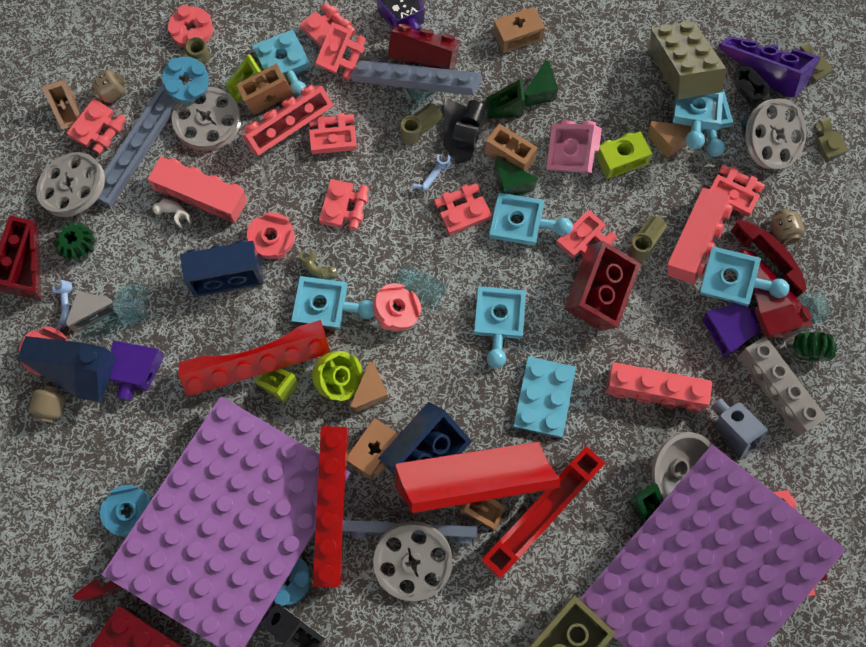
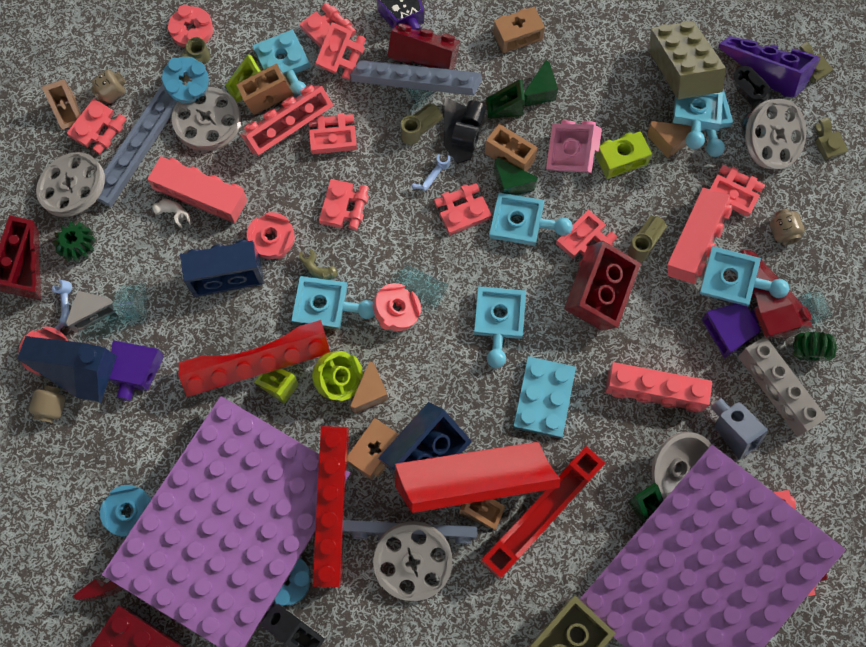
(749, 233): dark red slope -> none

